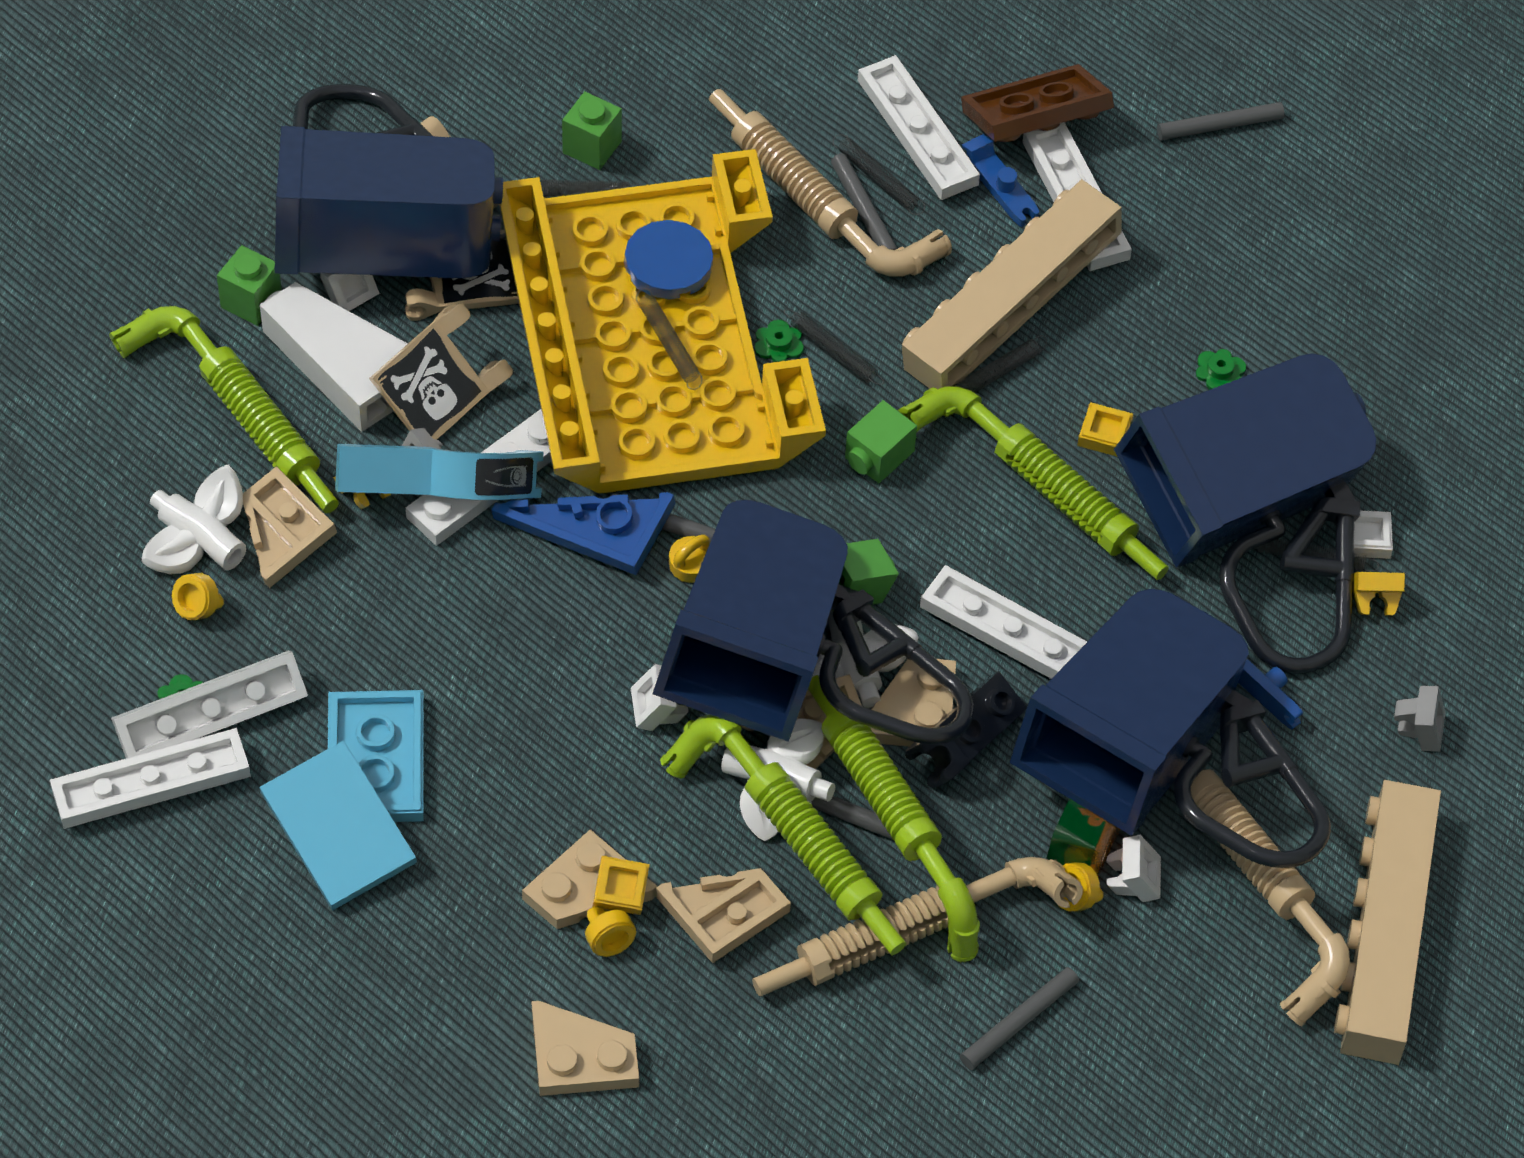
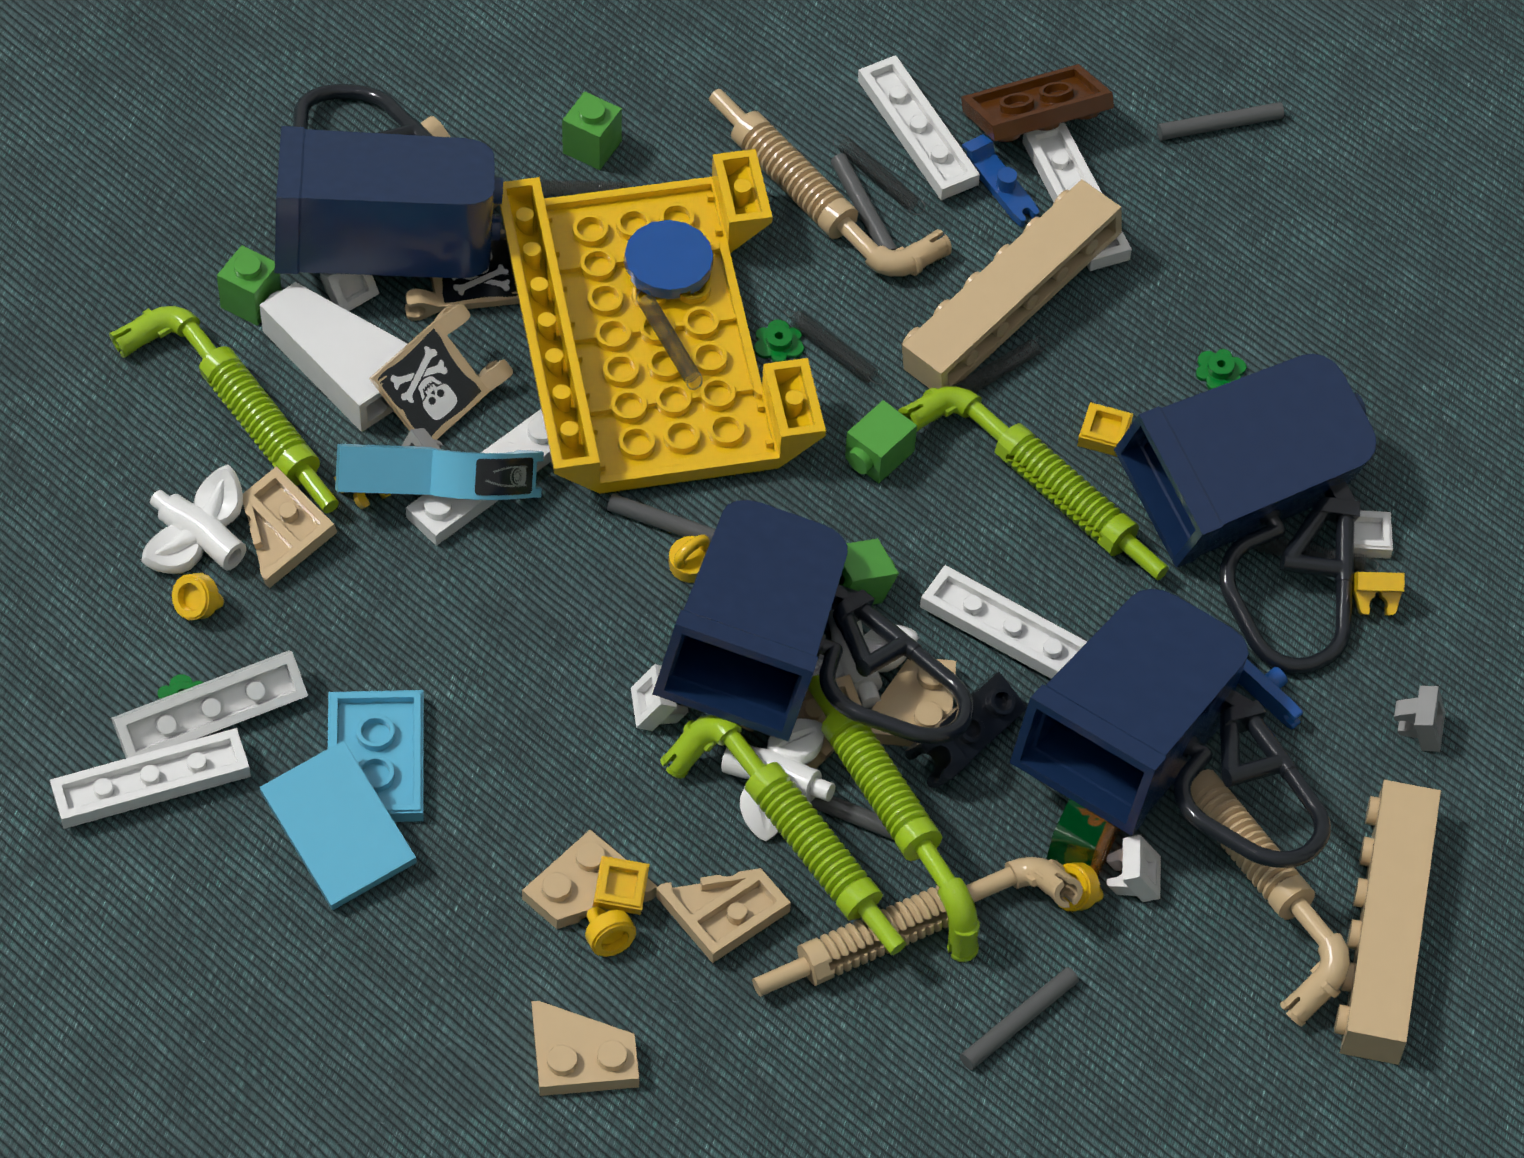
(604, 529): blue wing -> none

